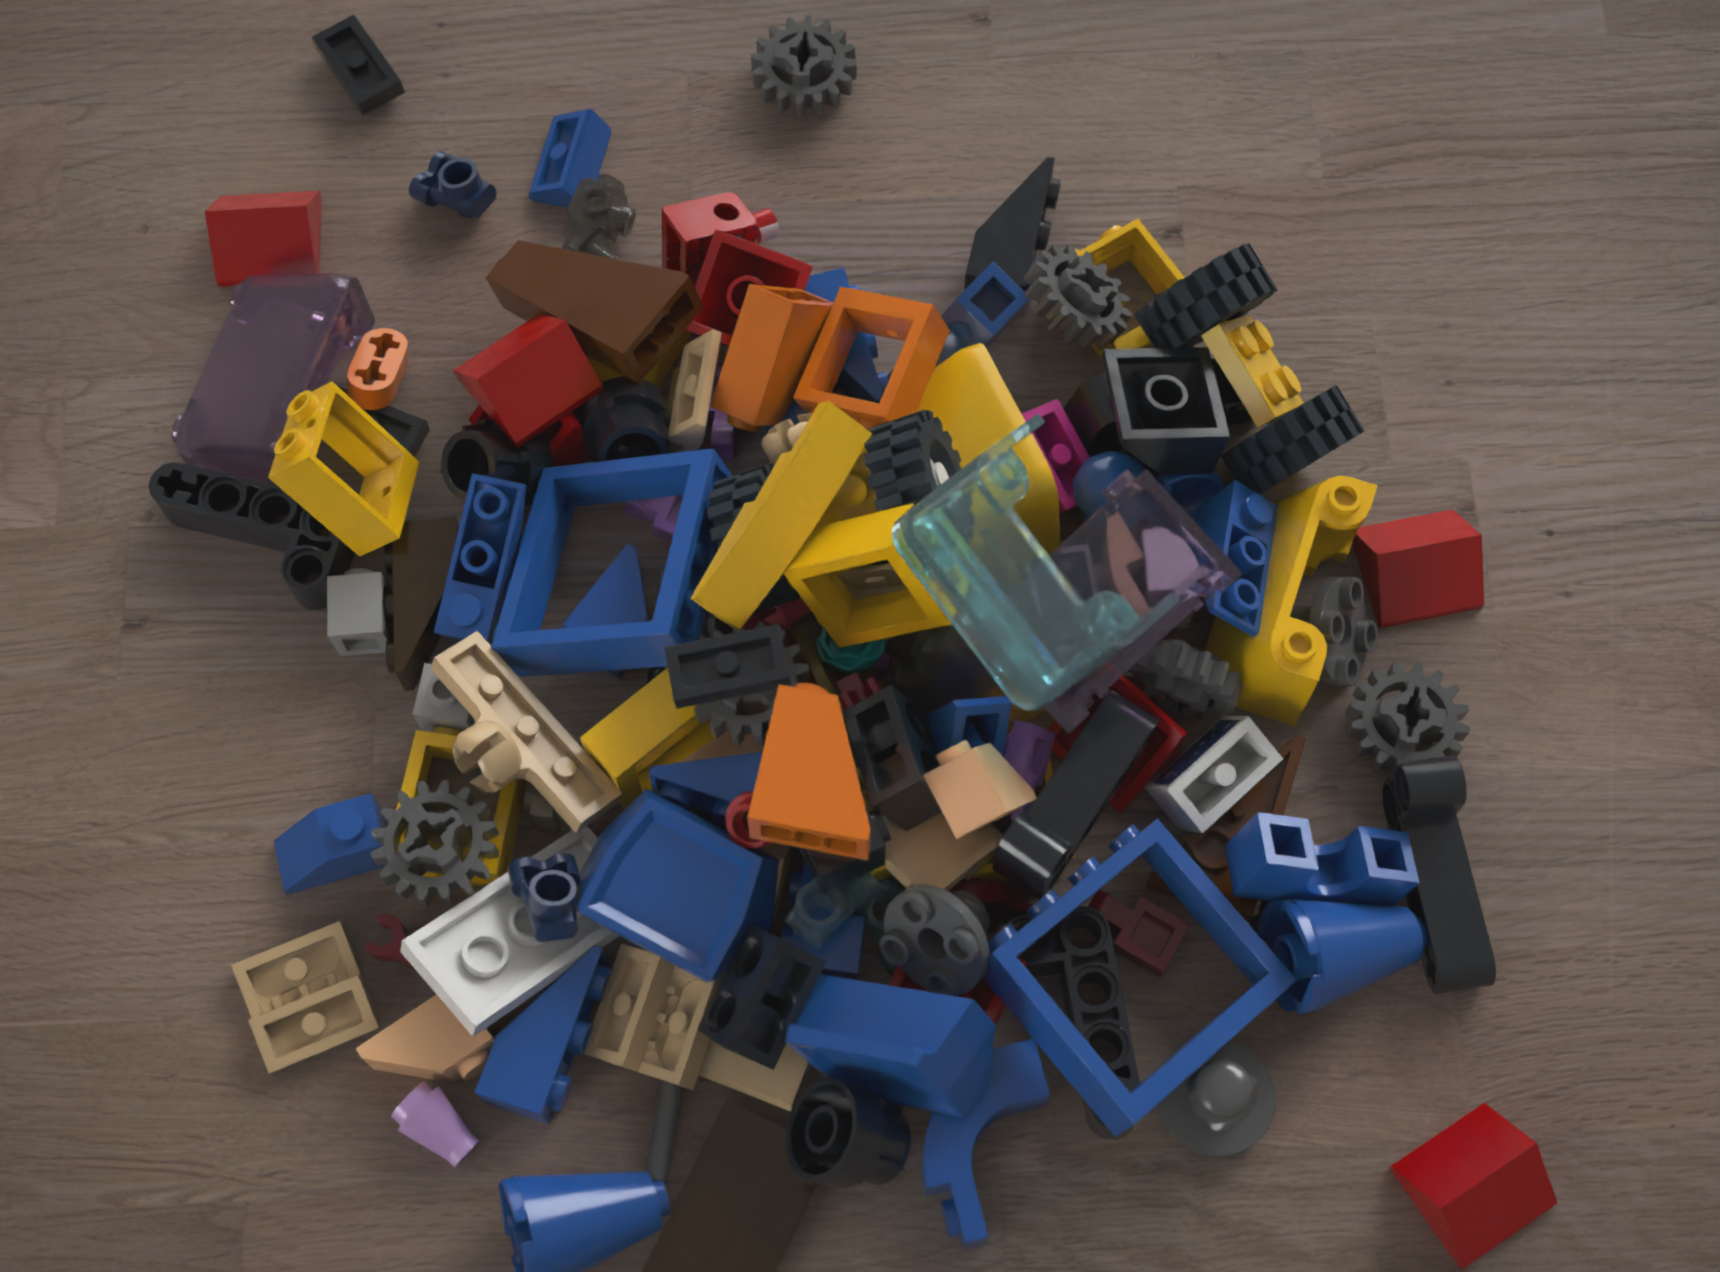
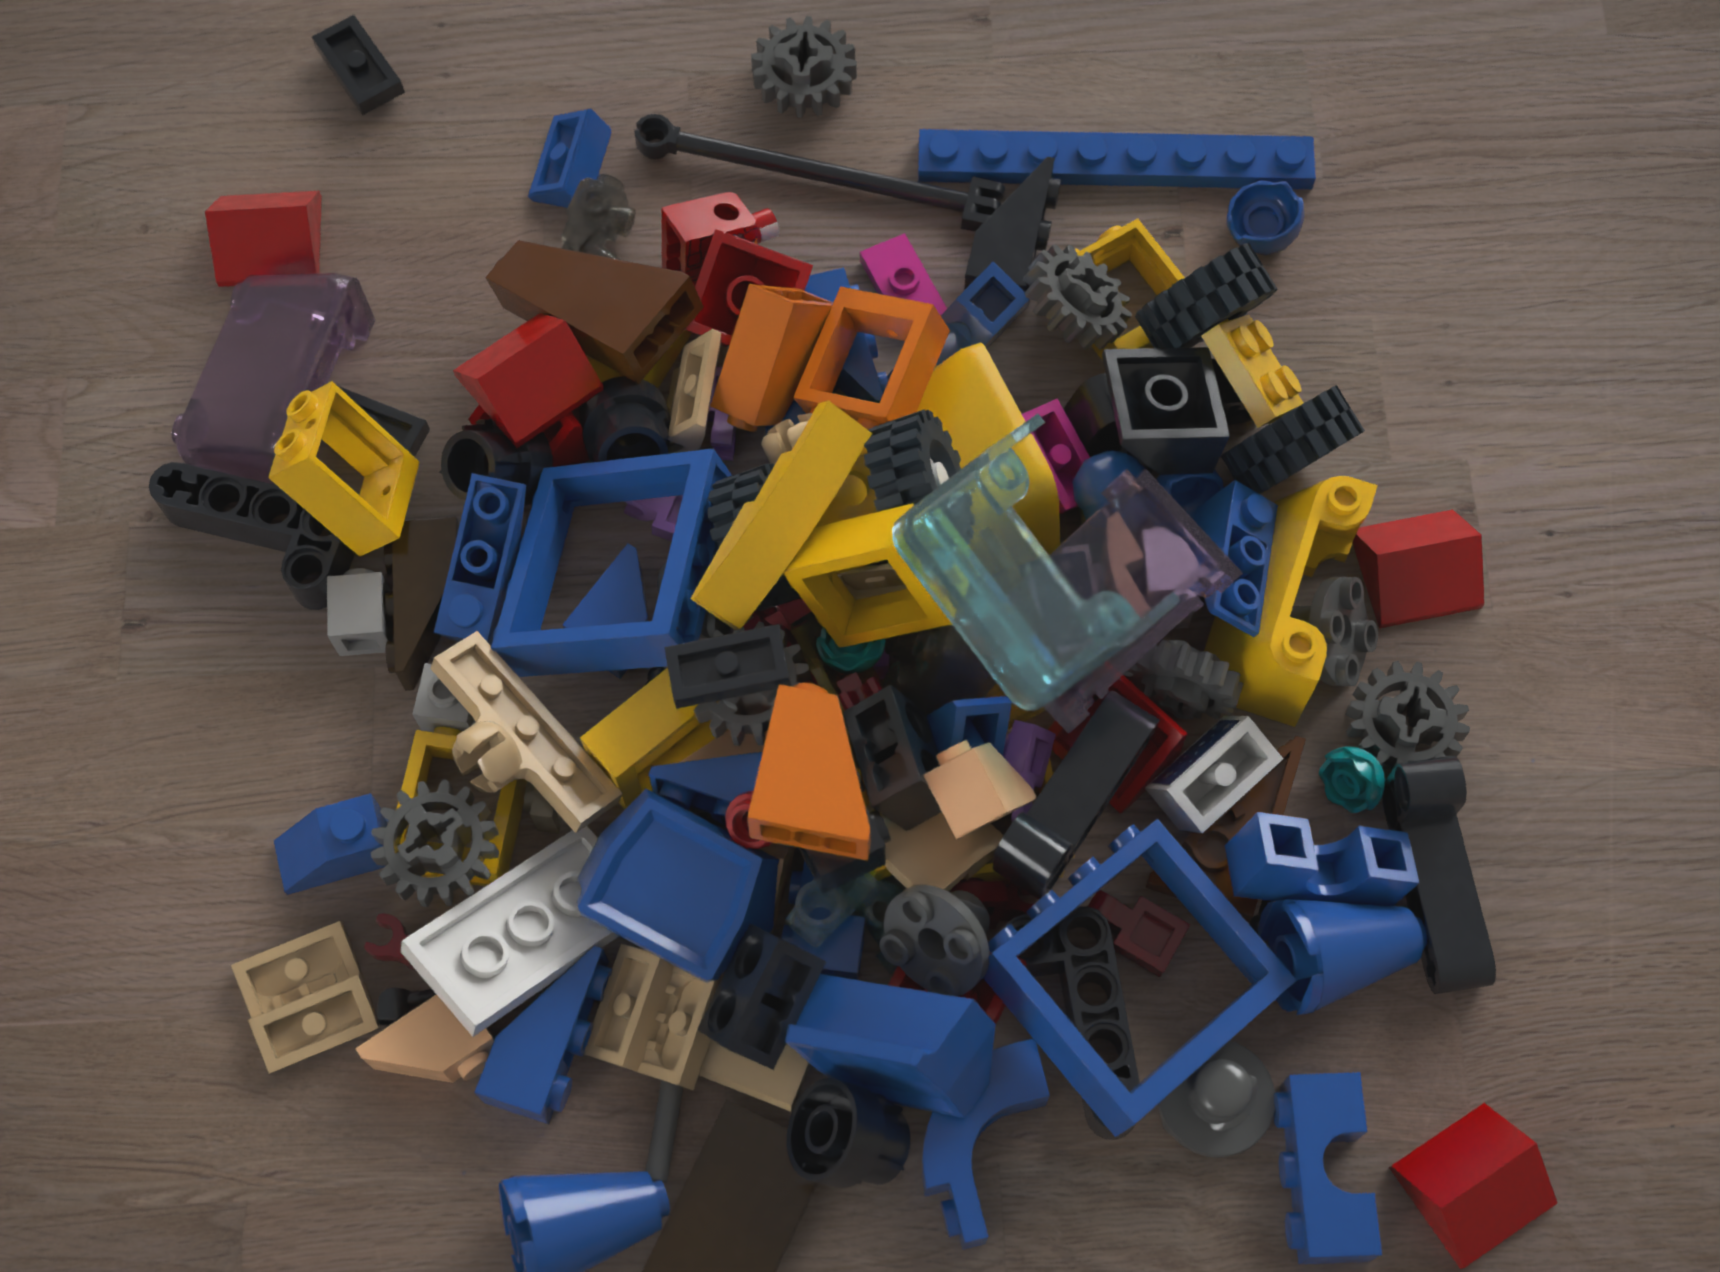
(385, 371): orange beam -> none
(396, 1003): none -> black hand
(435, 1124): lavender cone -> none
(453, 184): dark blue plate -> none
(548, 894): dark blue plate -> none
(899, 272): none -> dark pink plate
(976, 204): none -> black hinge
(1117, 158): none -> blue plate
(1265, 216): none -> blue hair
(1325, 1220): none -> blue arch
(1352, 778): none -> teal plate

